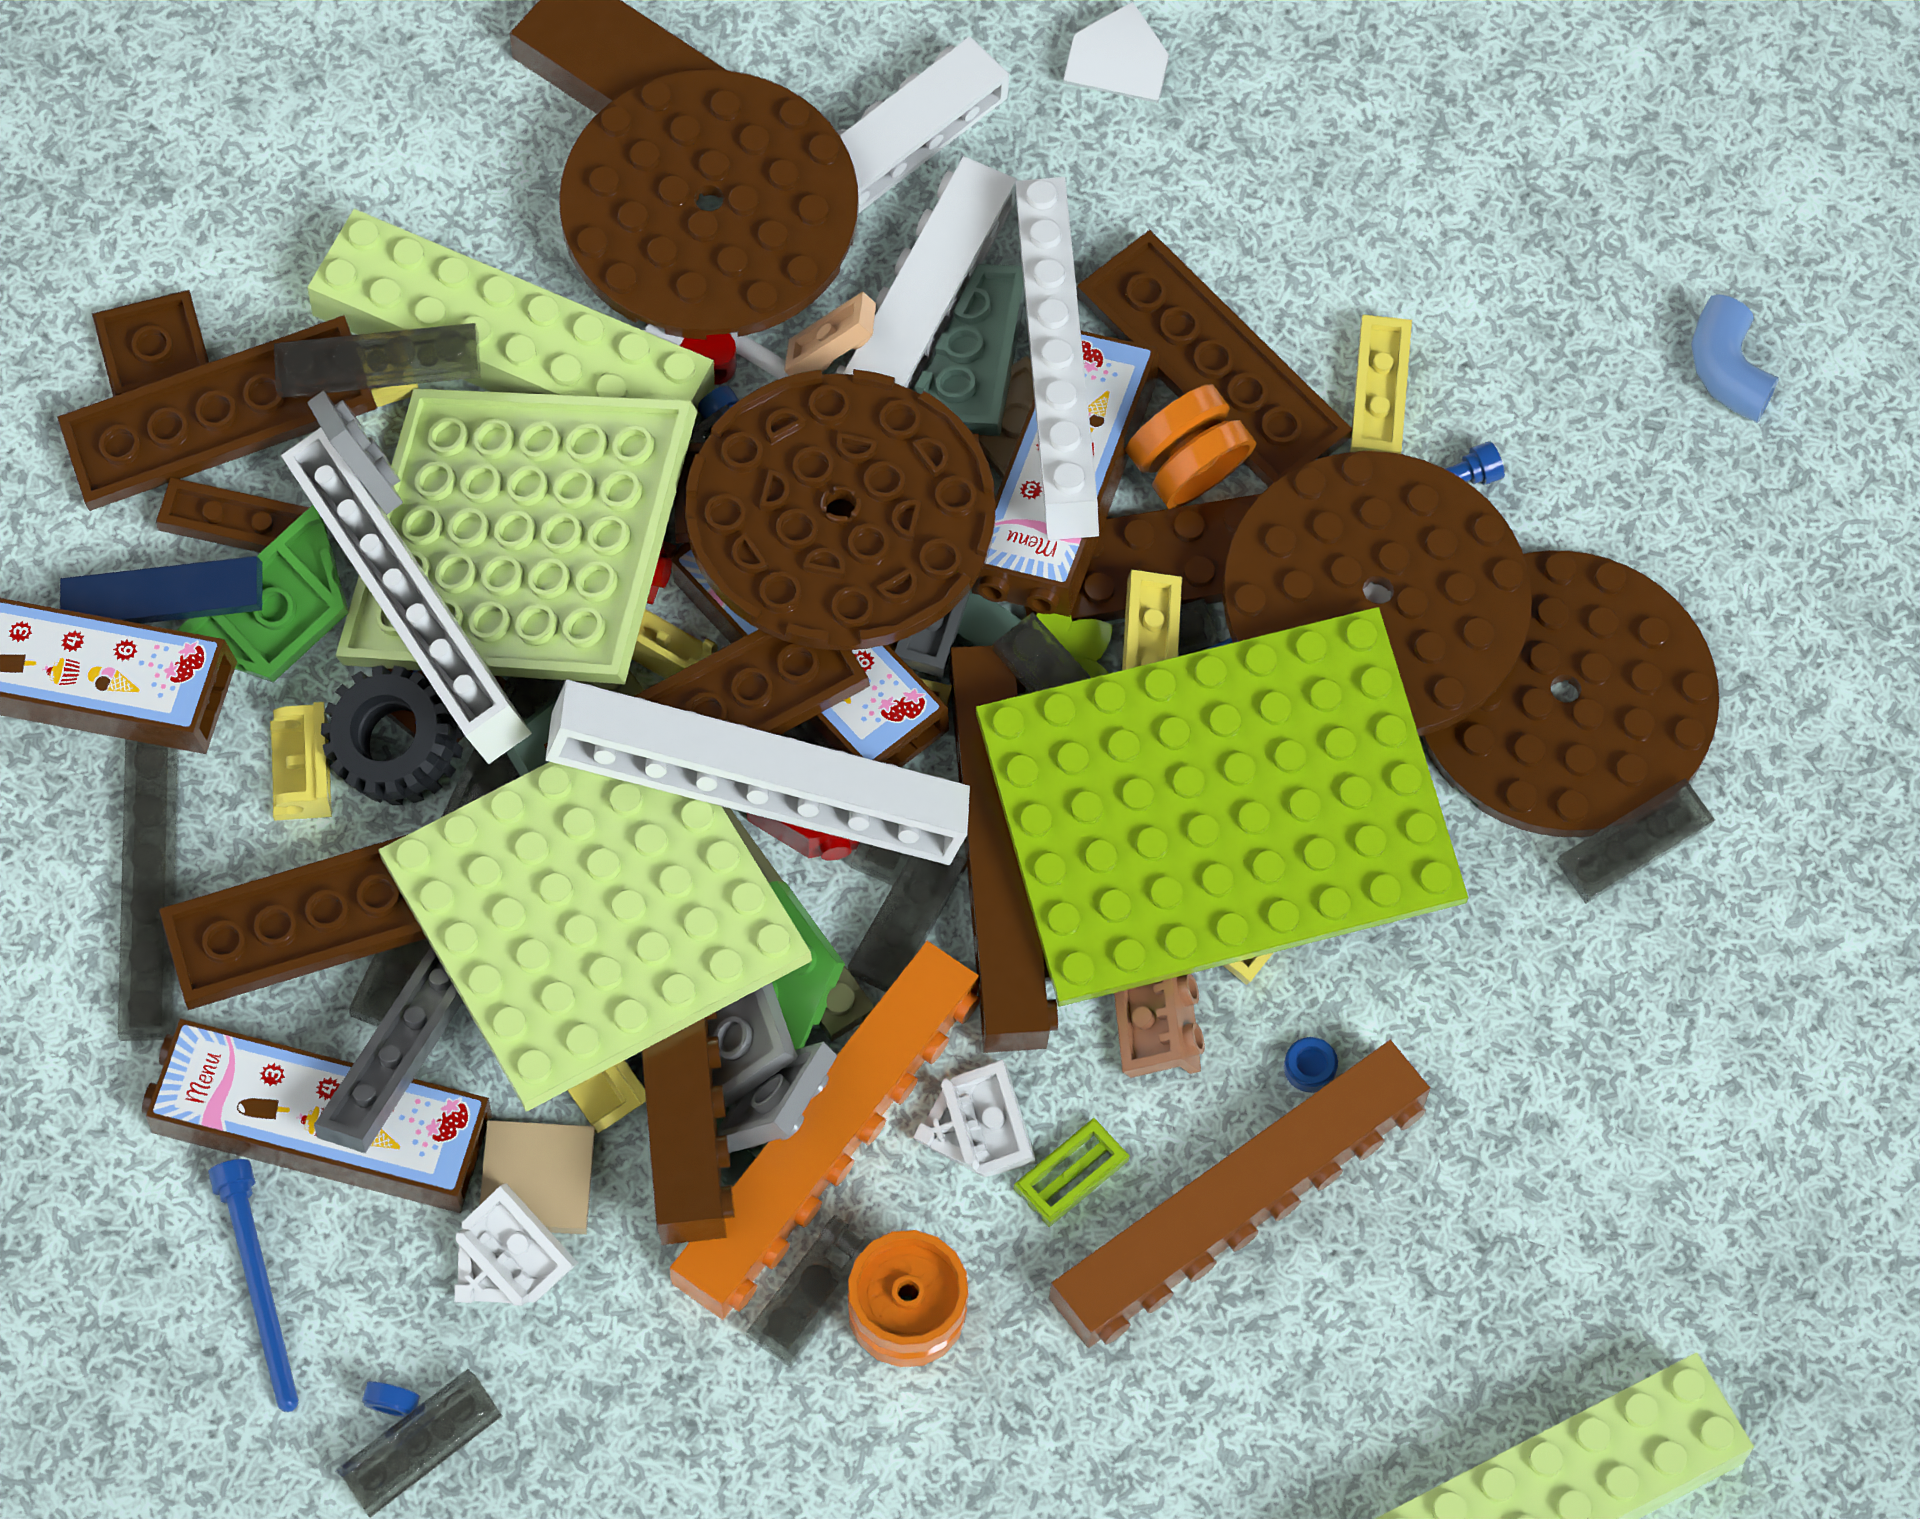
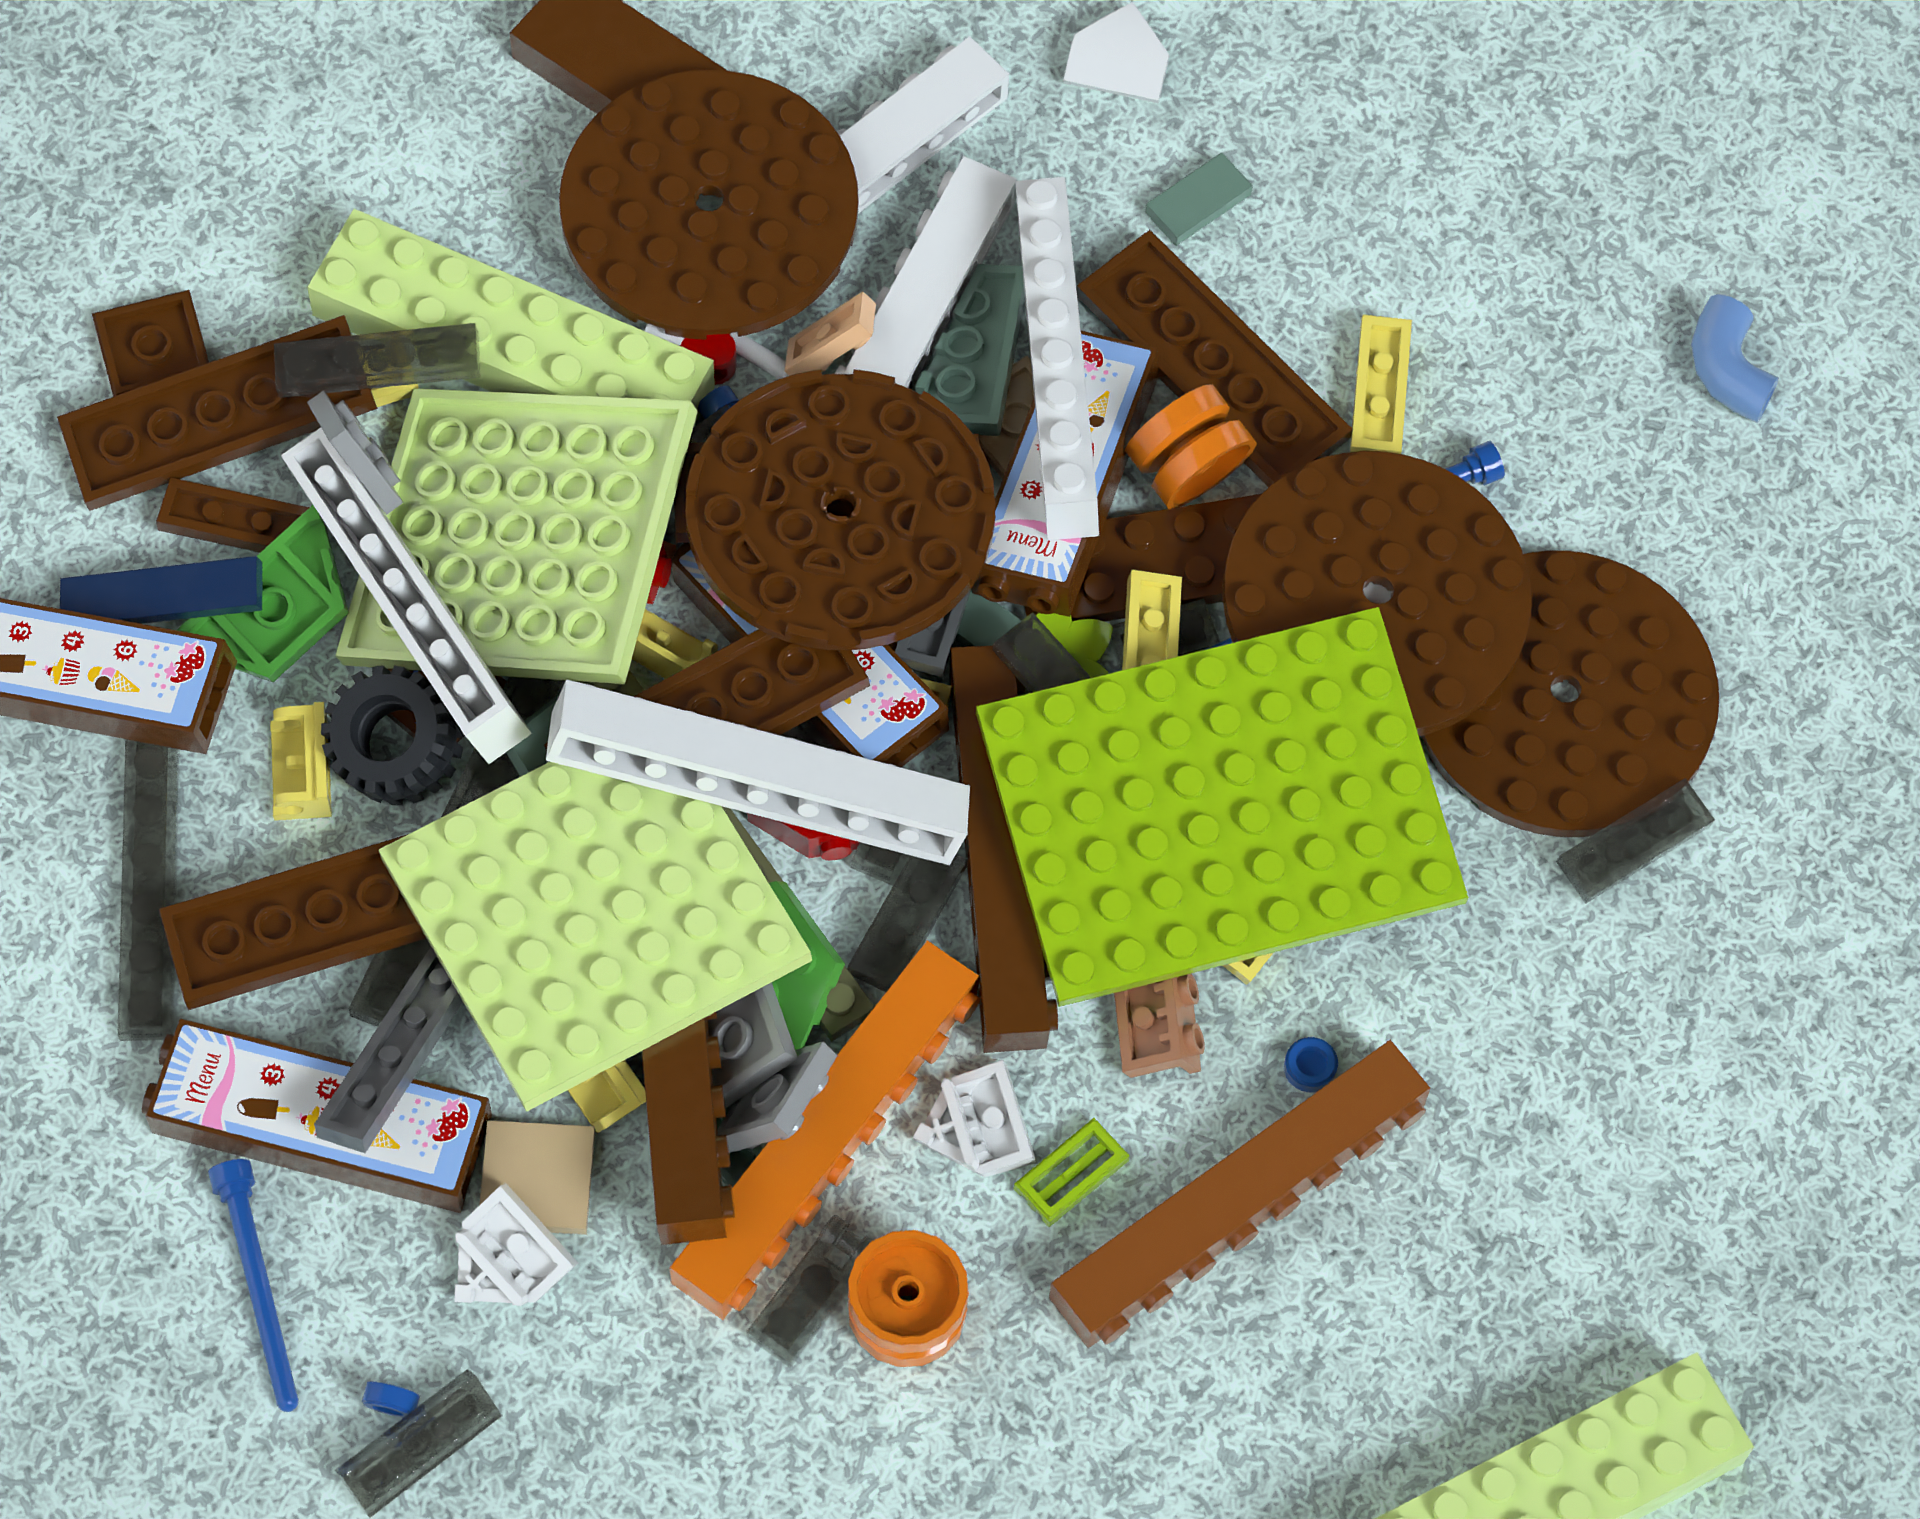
(1198, 199): none -> sand green tile

